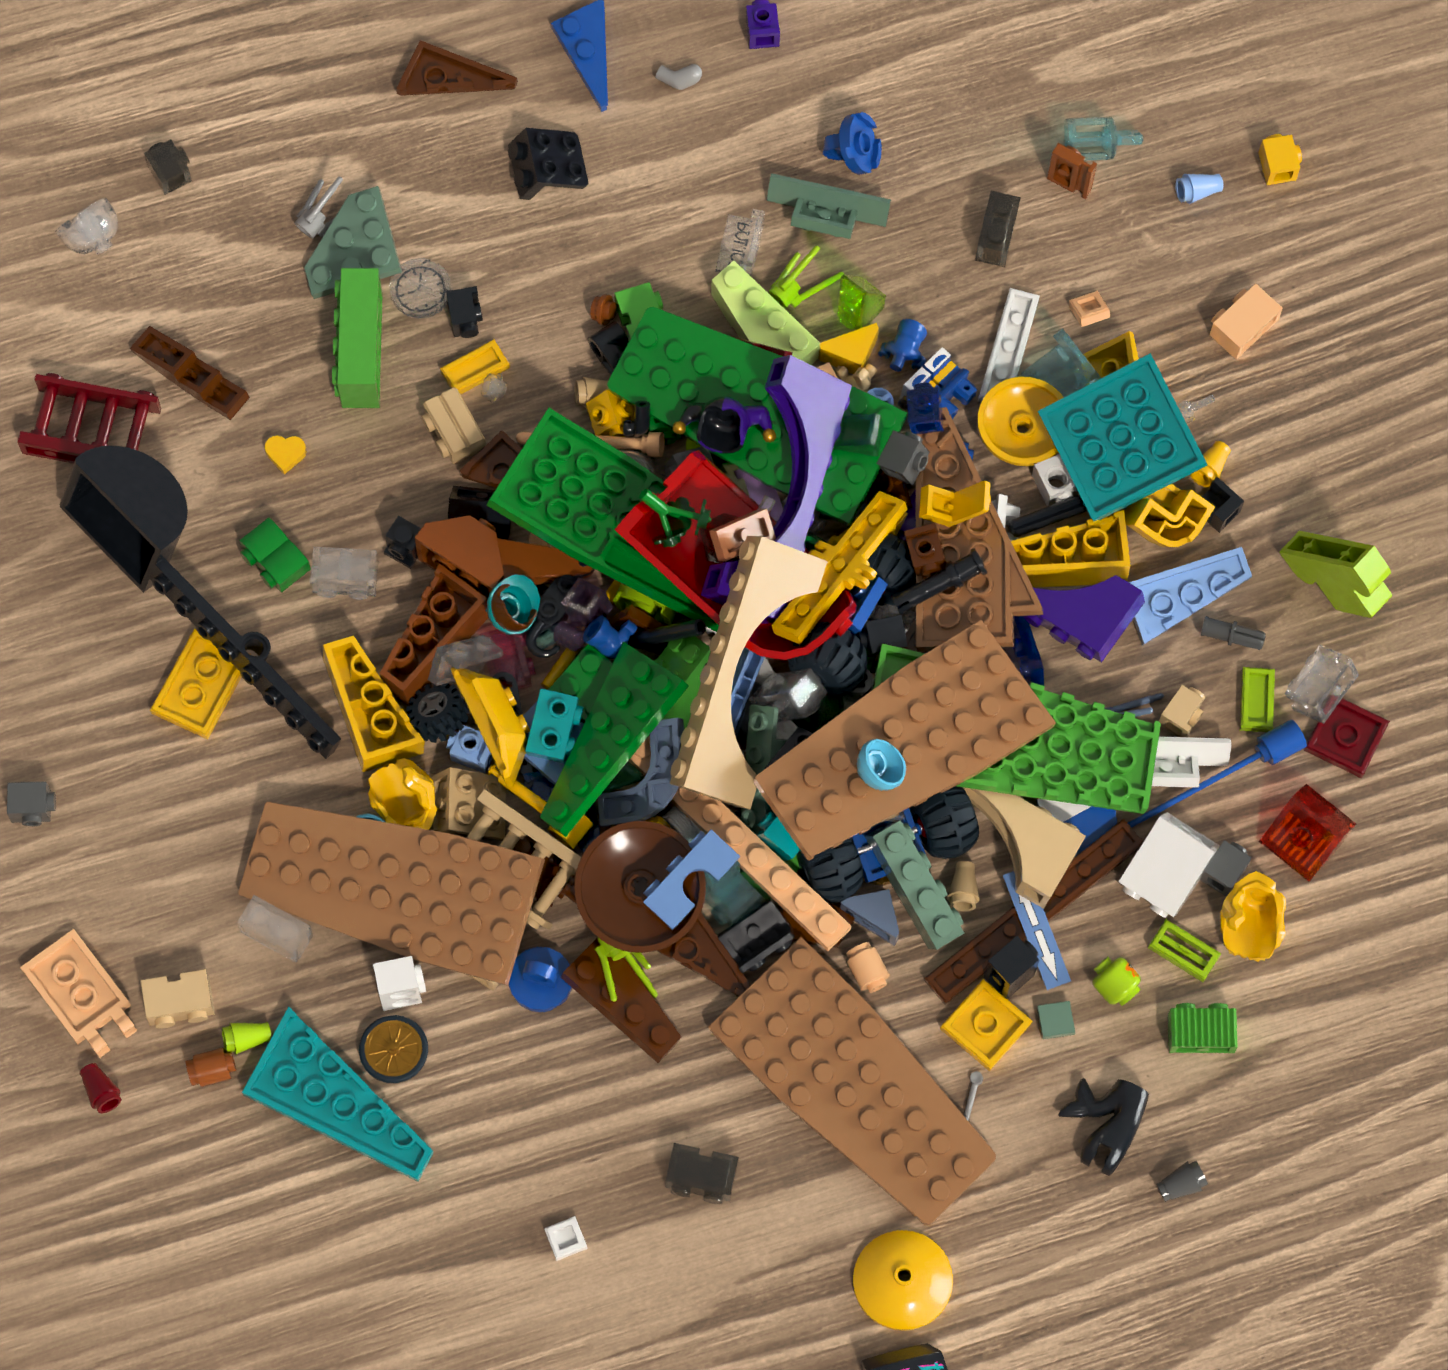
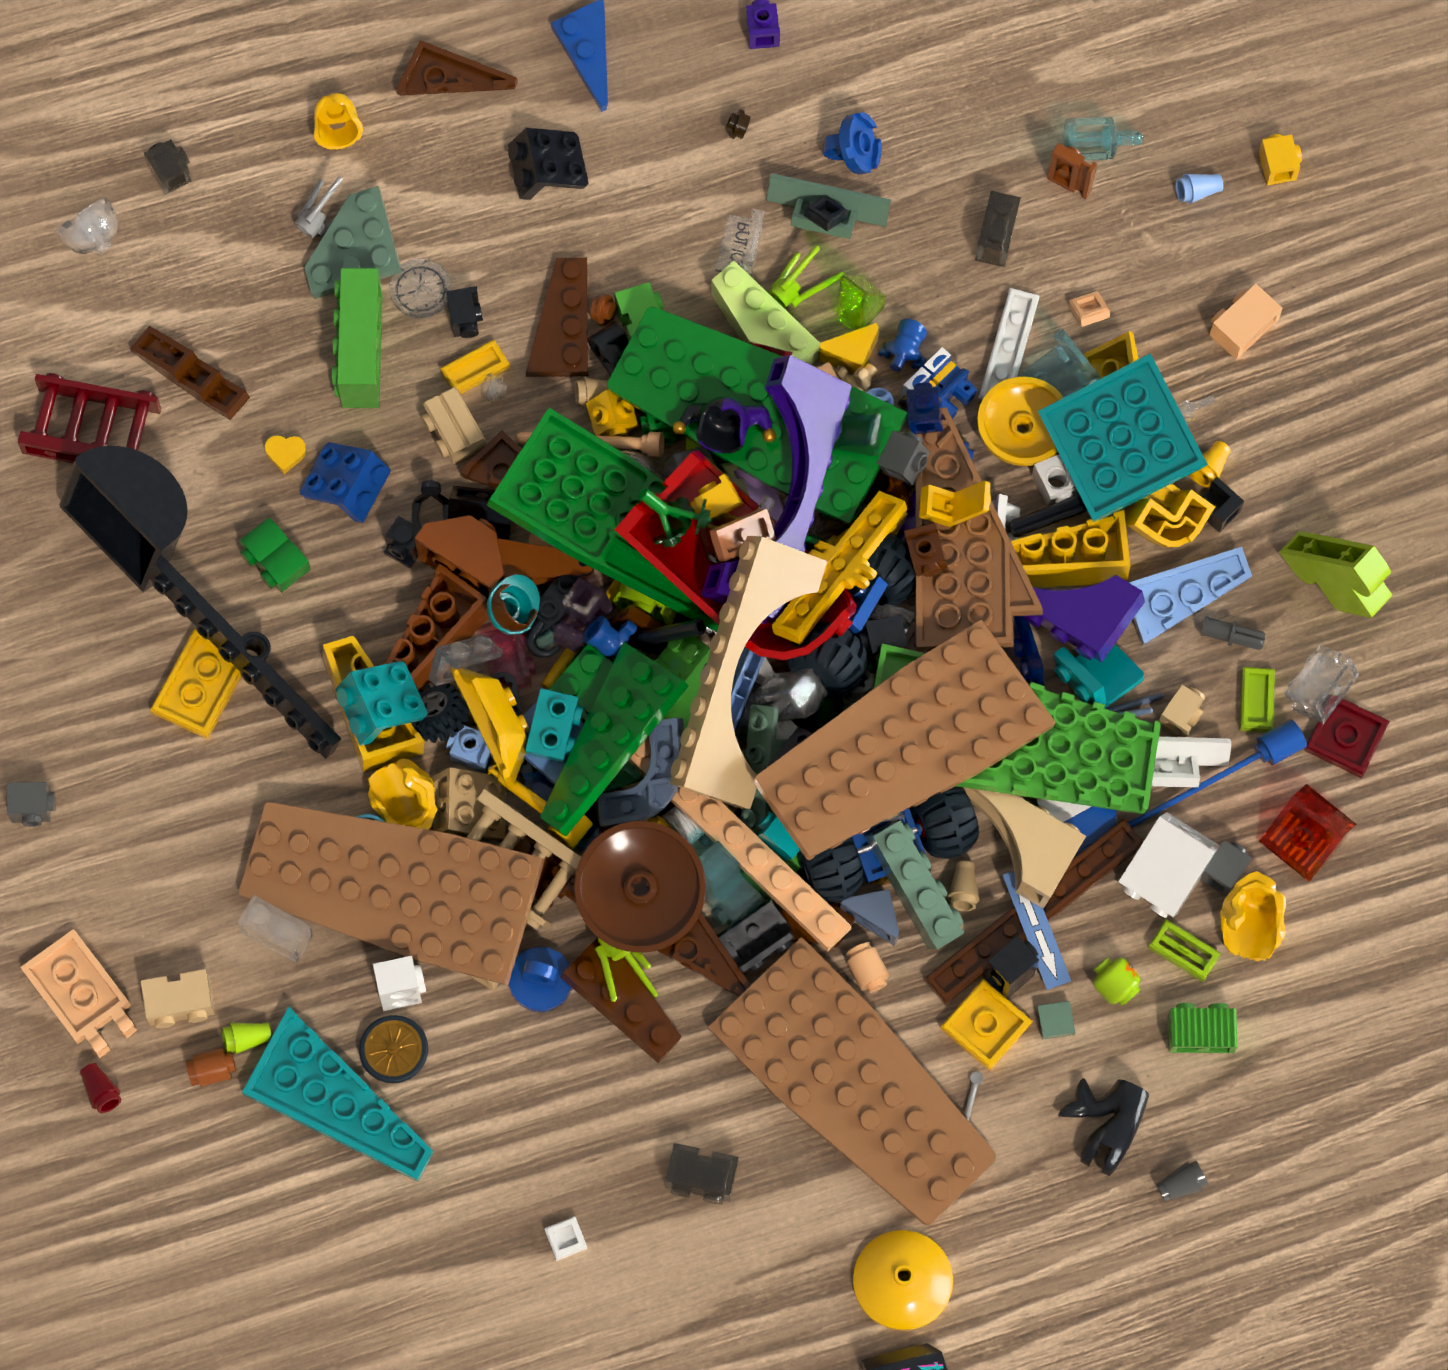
(332, 110): none -> yellow hair
(344, 572): clear brick -> none
(347, 479): none -> blue bracket
(379, 700): none -> teal bracket
(428, 489): none -> black piece
(562, 332): none -> reddish brown wing
(641, 420): black arm -> none
(680, 79): light grey arm -> none
(707, 855): medium blue arch -> none
(720, 497): none -> yellow brick
(738, 124): none -> dark brown plate
(826, 213): none -> black tile
(881, 765): medium azure piece -> none
(953, 575): black pin -> none
(1097, 680): none -> teal bracket

